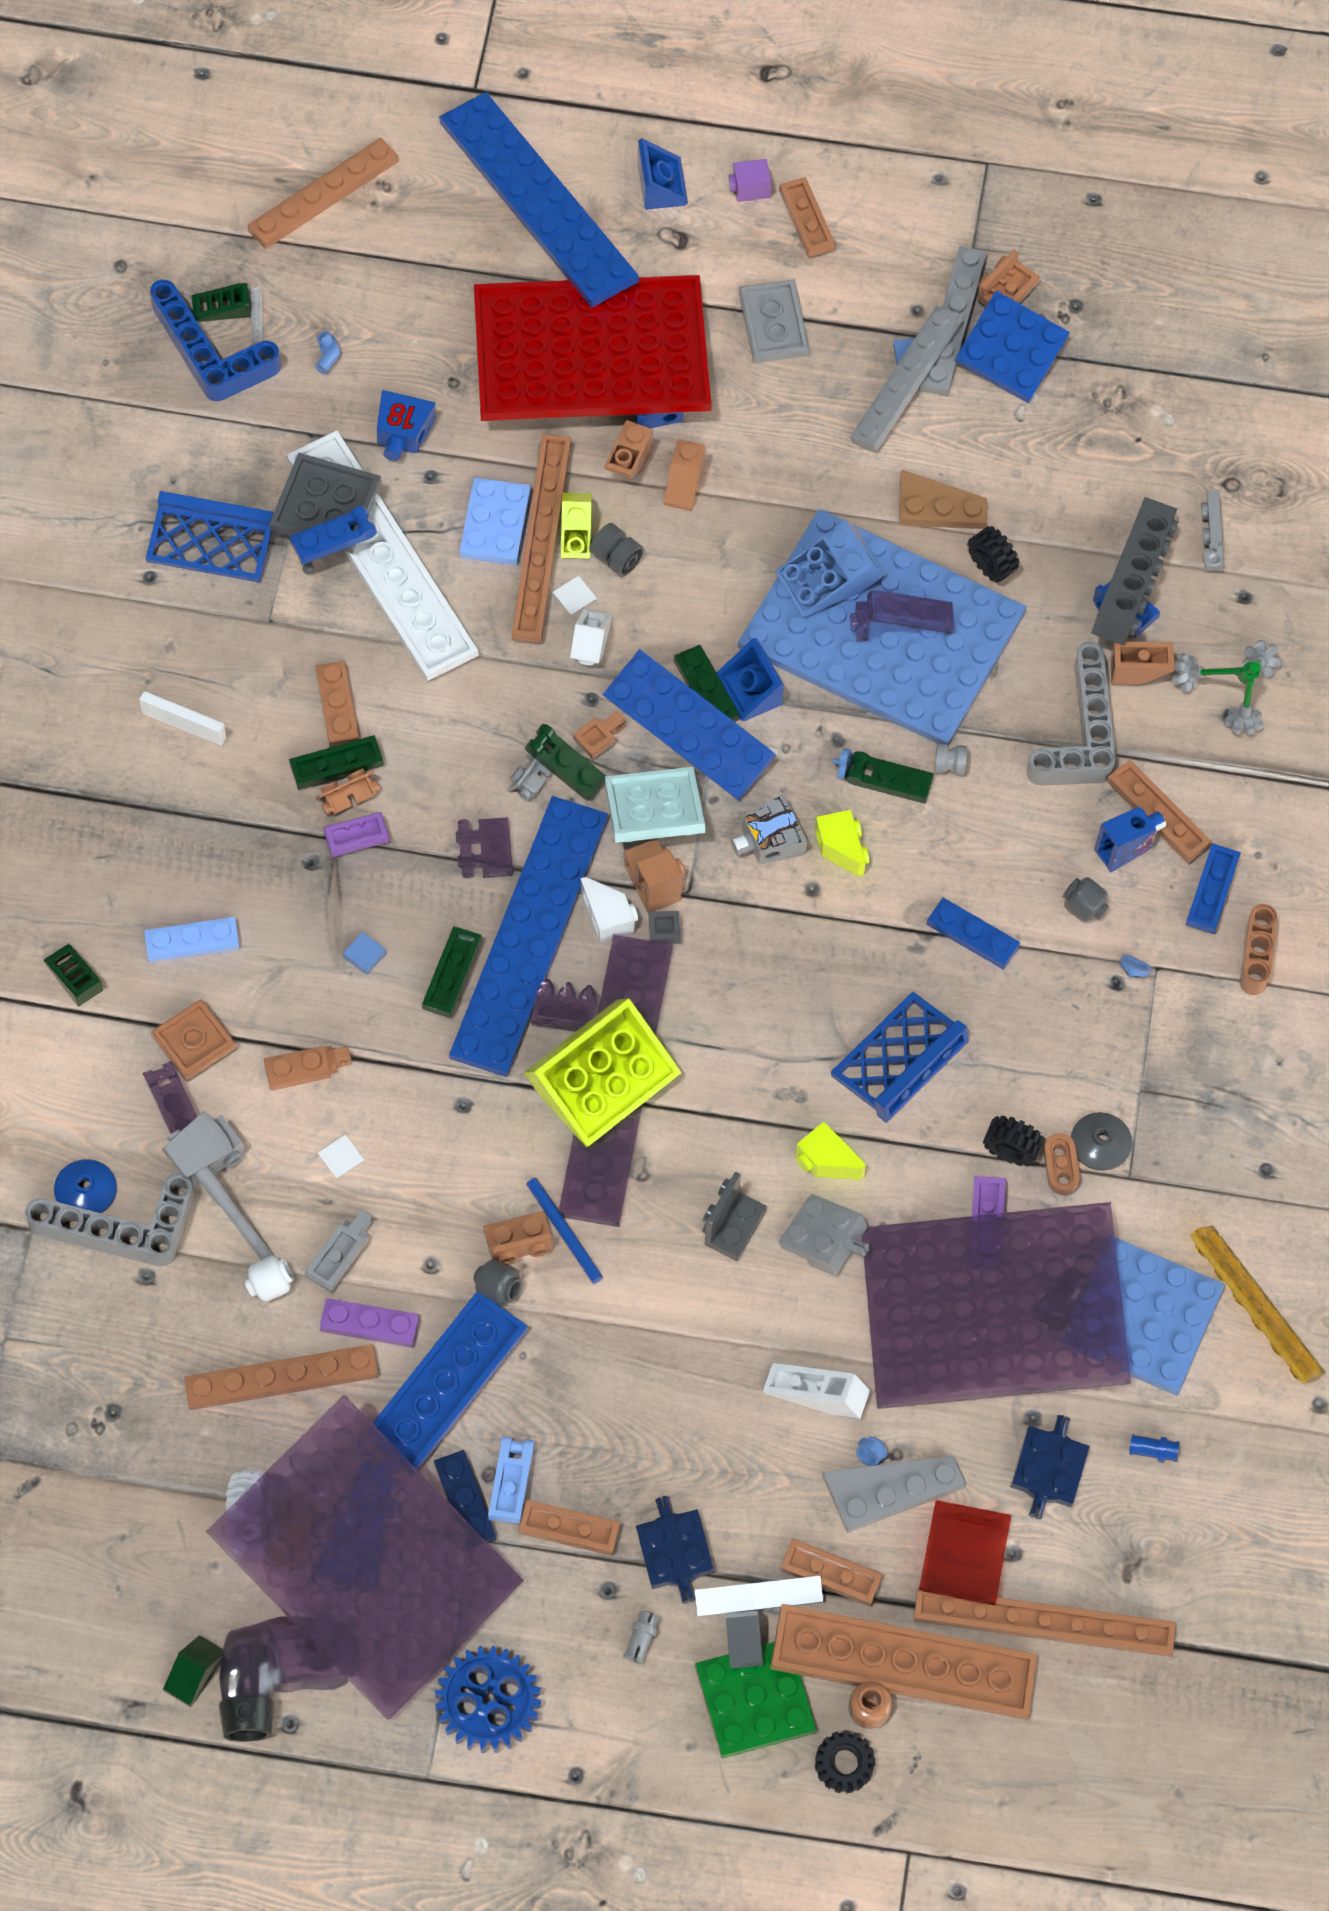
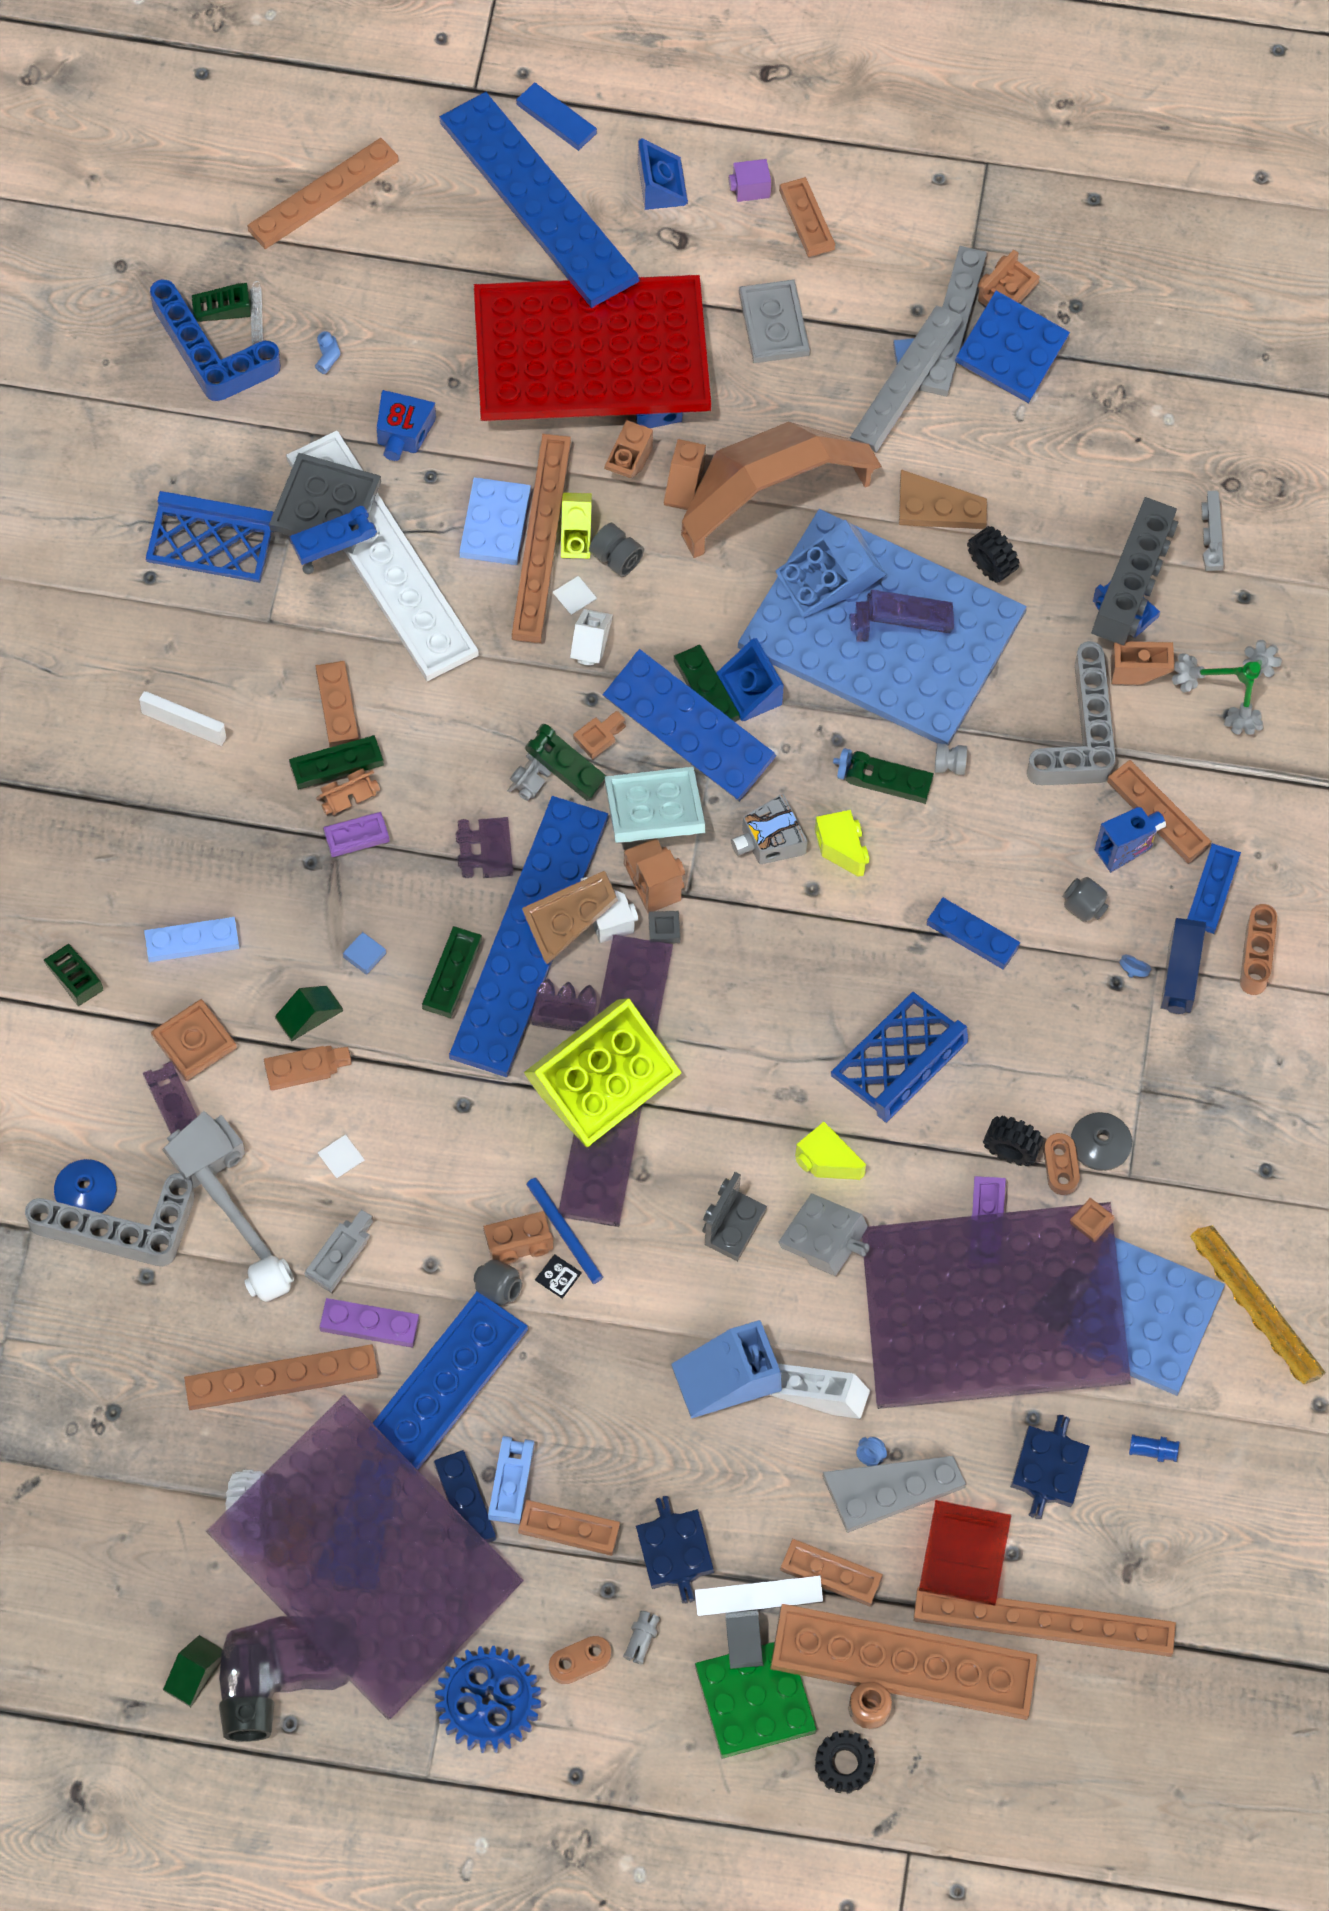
(307, 1010): none -> dark green slope
(556, 116): none -> blue tile
(558, 1276): none -> black sticker
(568, 913): none -> medium nougat wing
(581, 1661): none -> nougat plate
(728, 1370): none -> medium blue slope
(762, 462): none -> nougat panel
(1092, 1220): none -> nougat tile
(1182, 965): none -> dark blue slope

